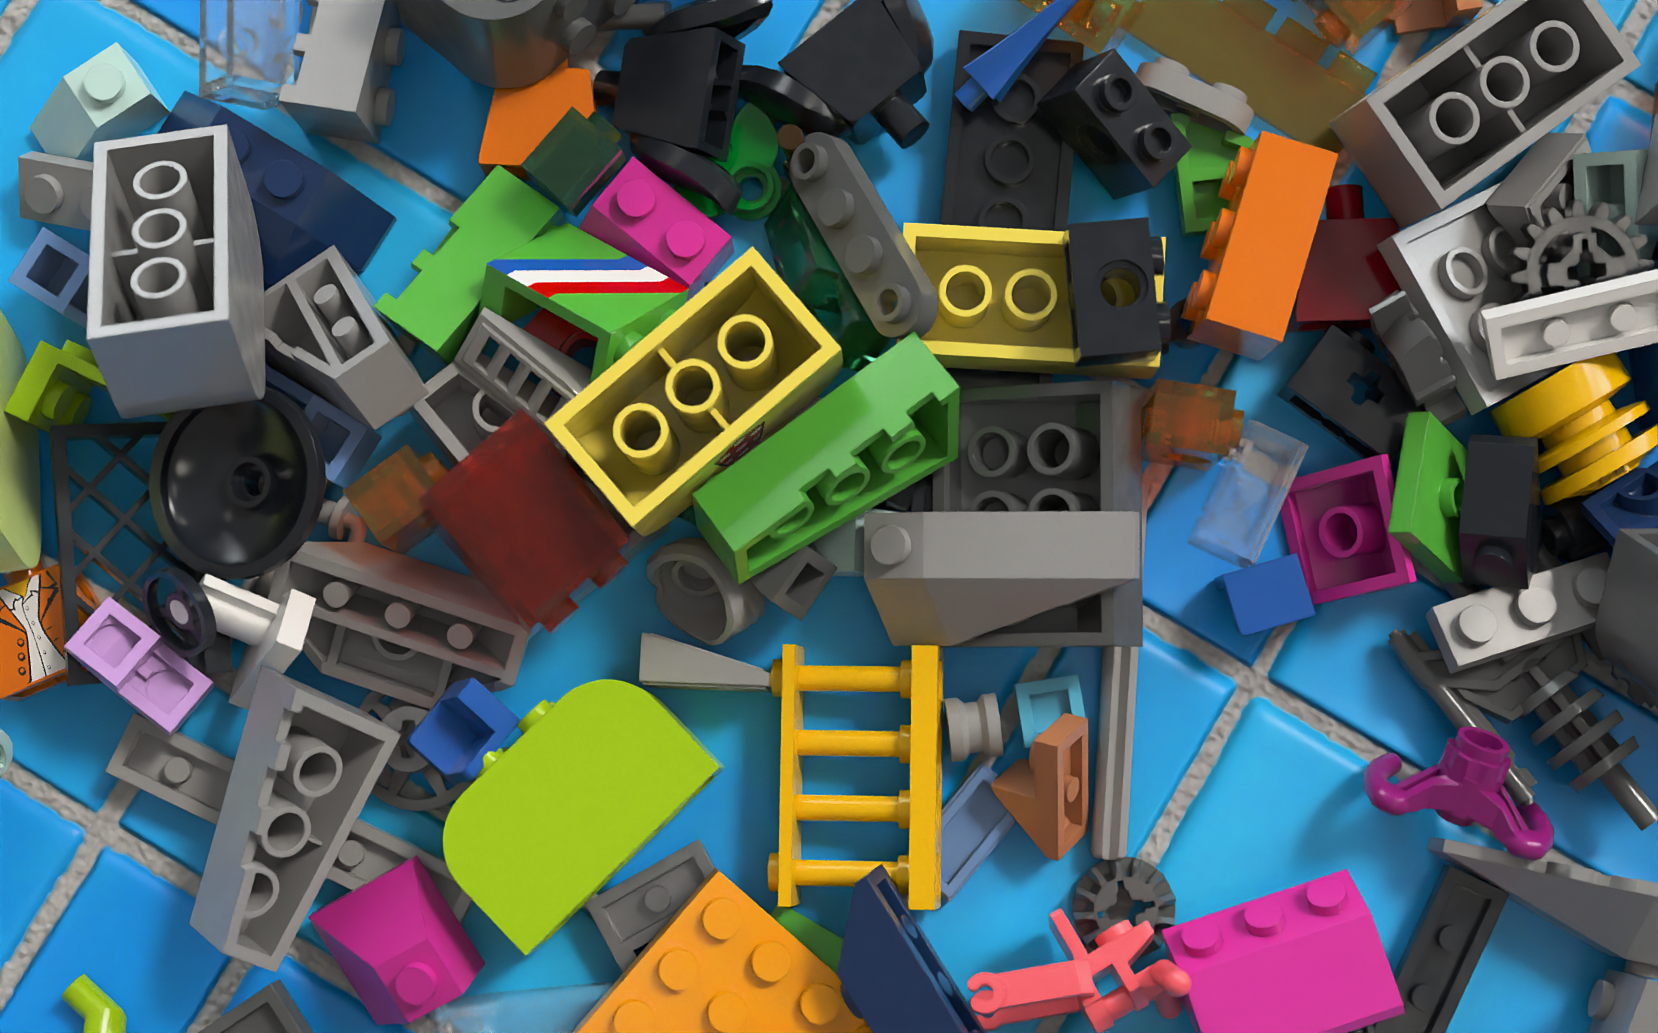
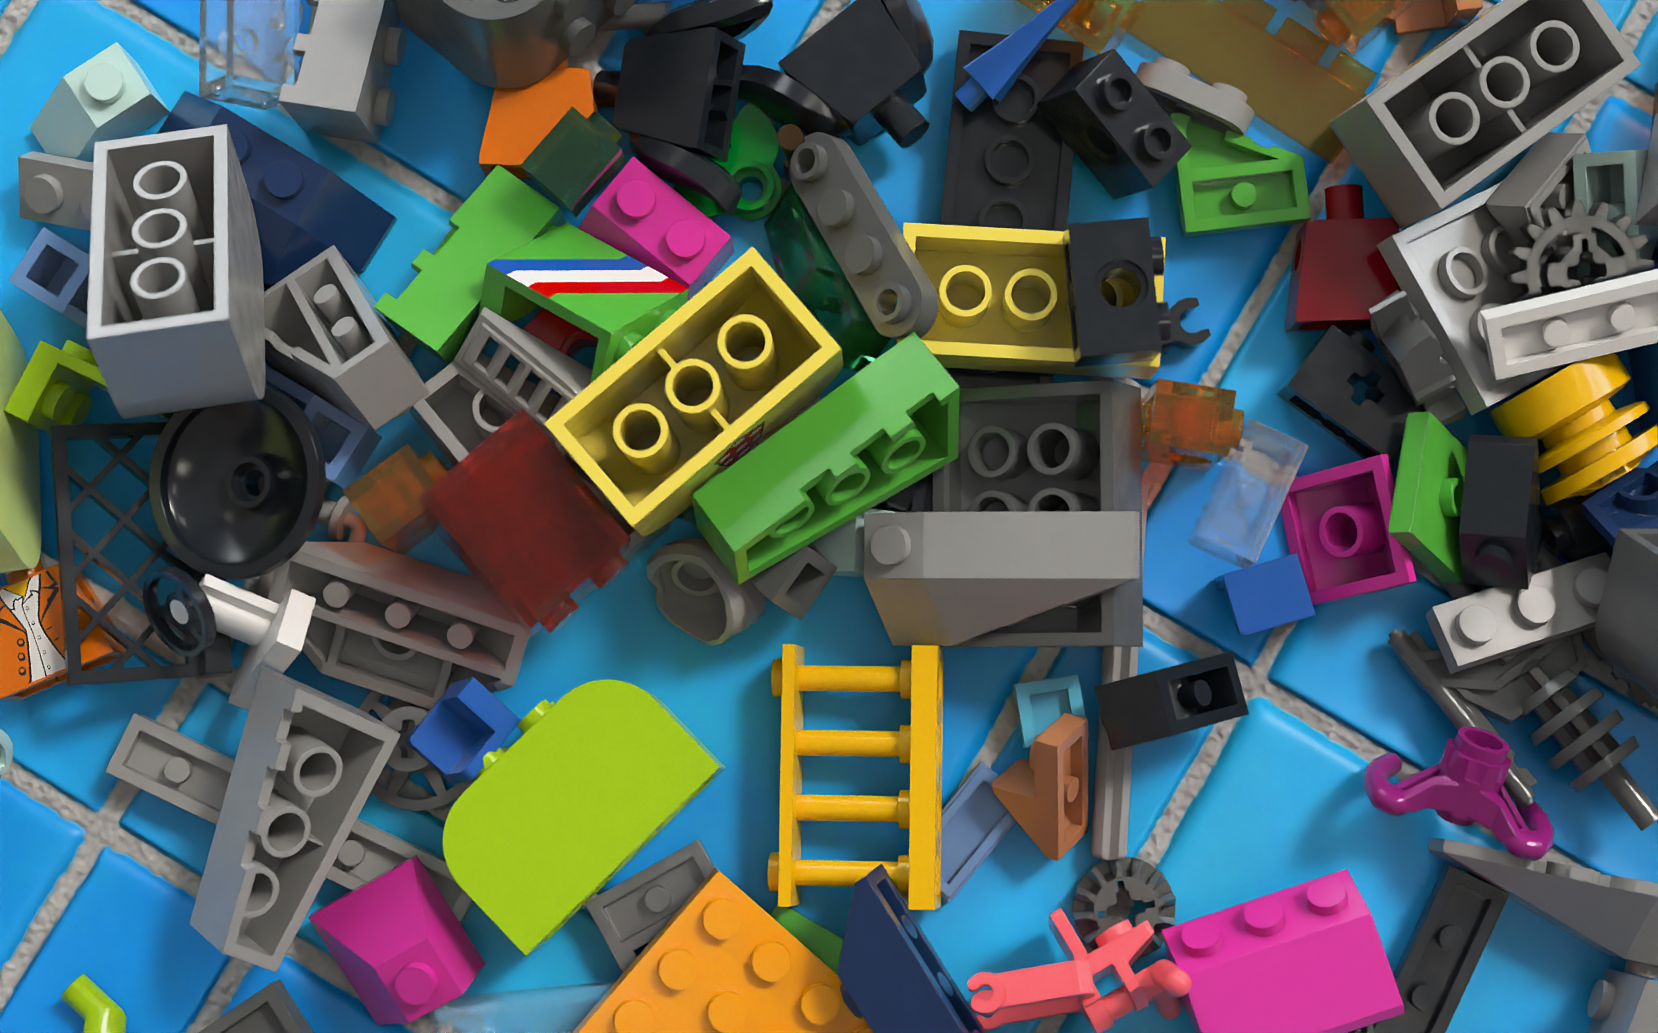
(139, 666): lavender slope -> none
(682, 666): light grey slope -> none
(973, 727): light grey wheel -> none
(1171, 701): none -> black brick
(1259, 245): orange brick -> none

